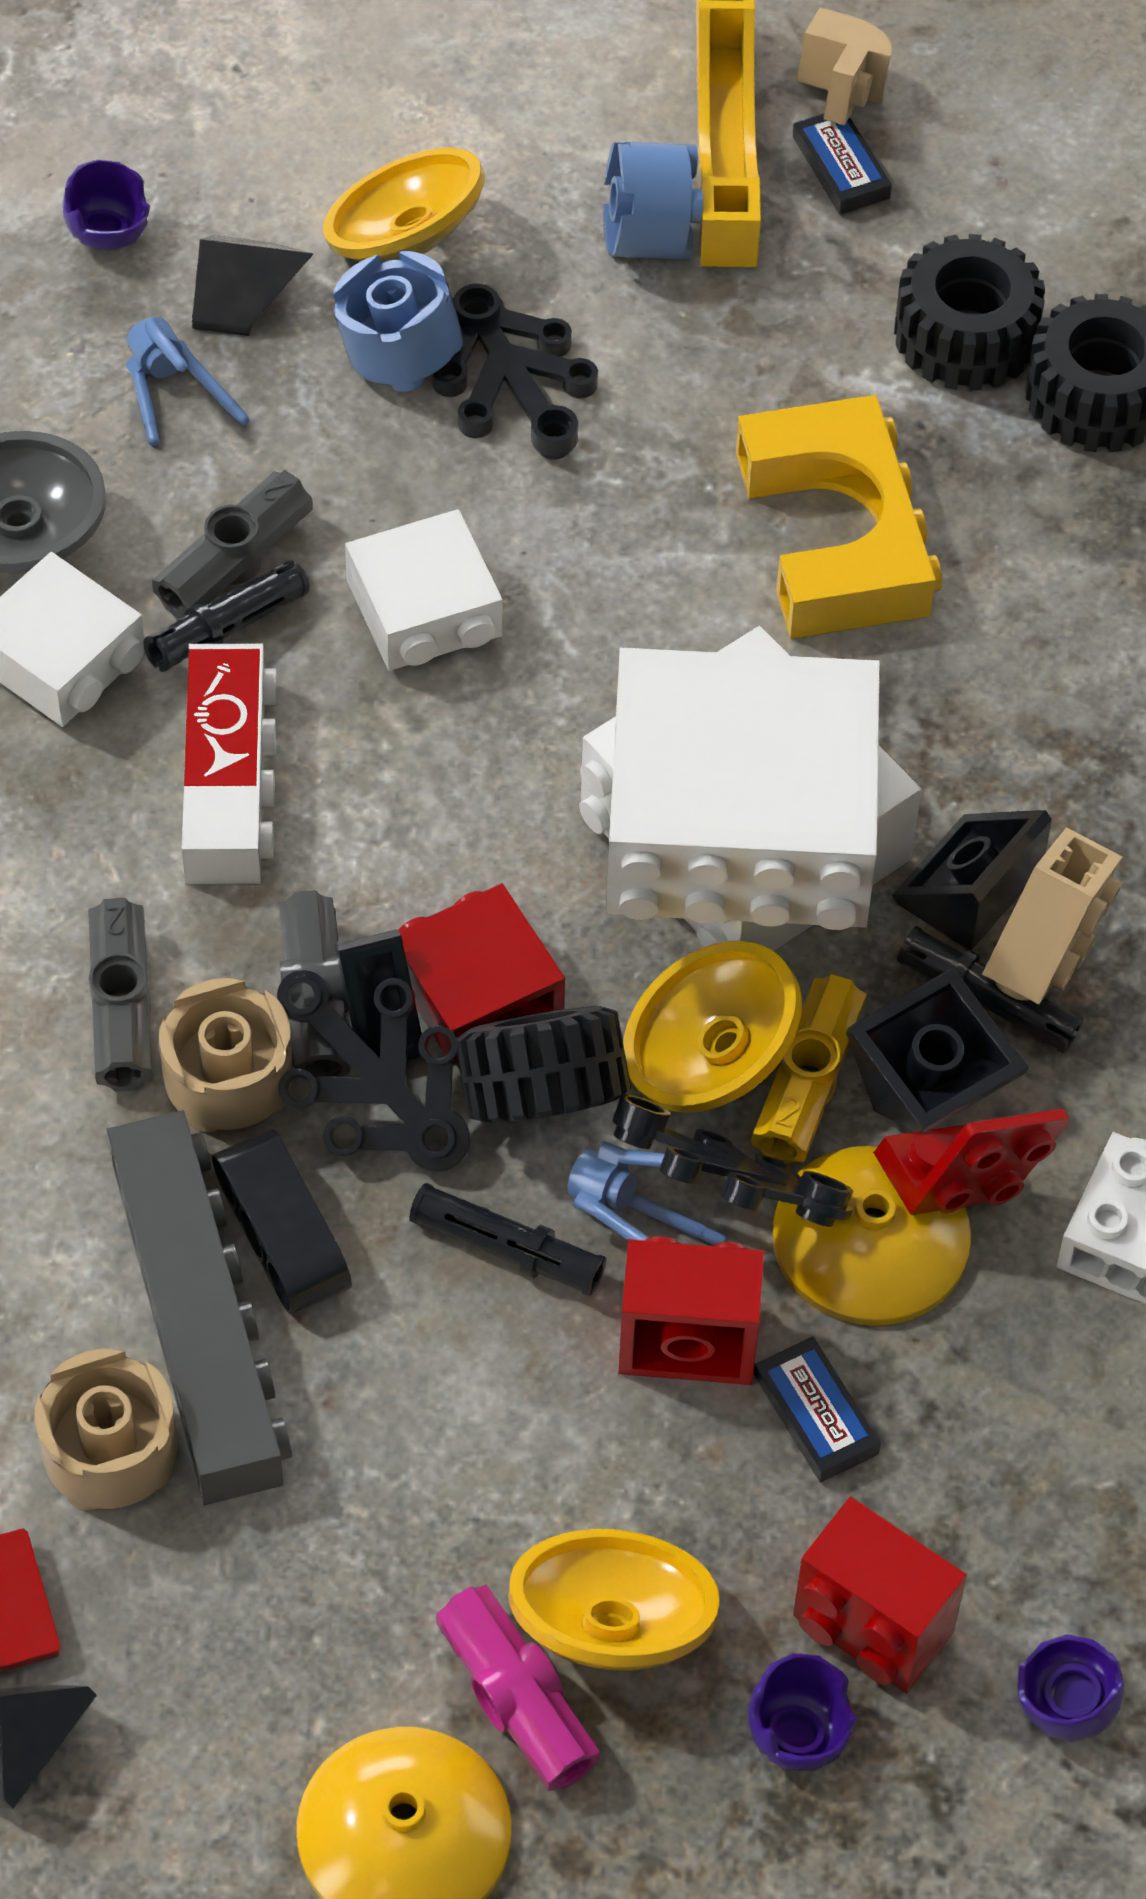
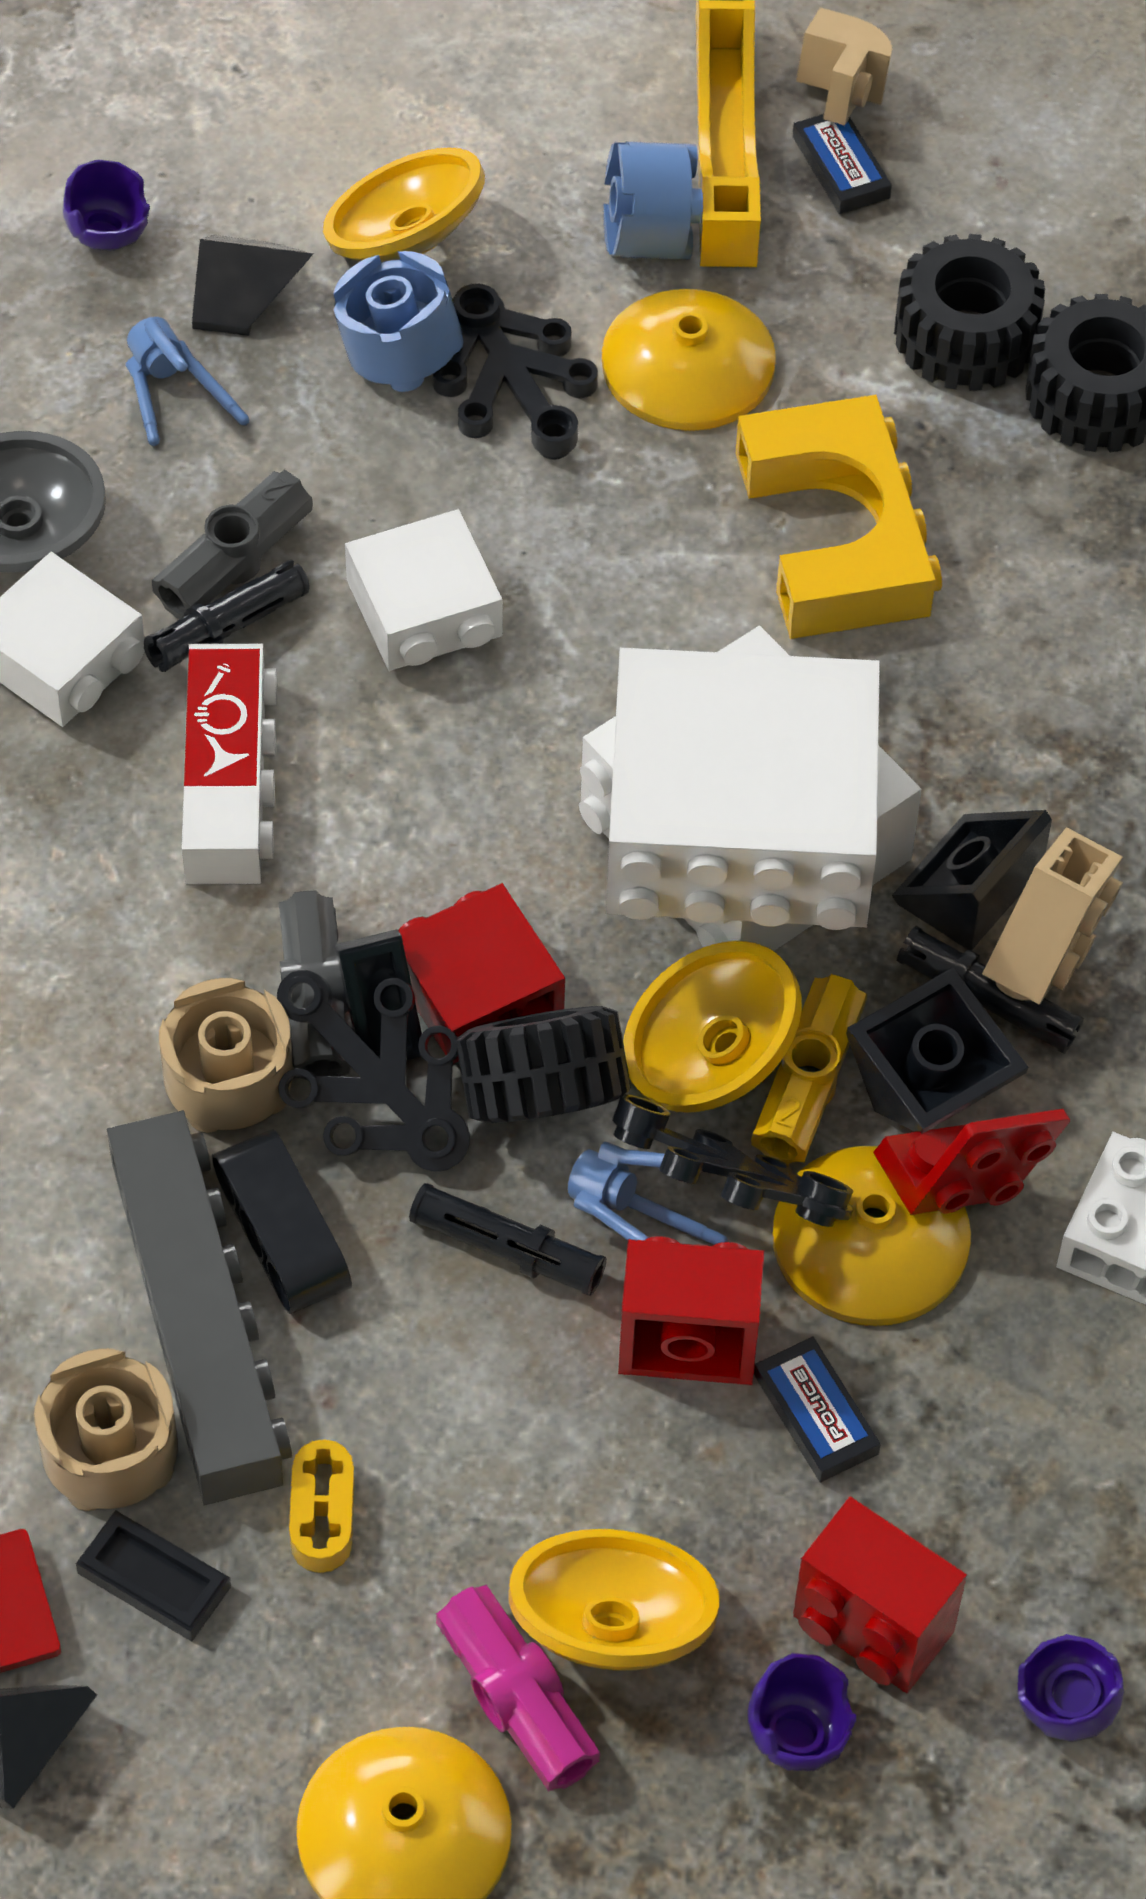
(120, 1022): dark grey piece -> none
(153, 1575): none -> black tile
(307, 1505): none -> yellow beam
(688, 359): none -> yellow dish

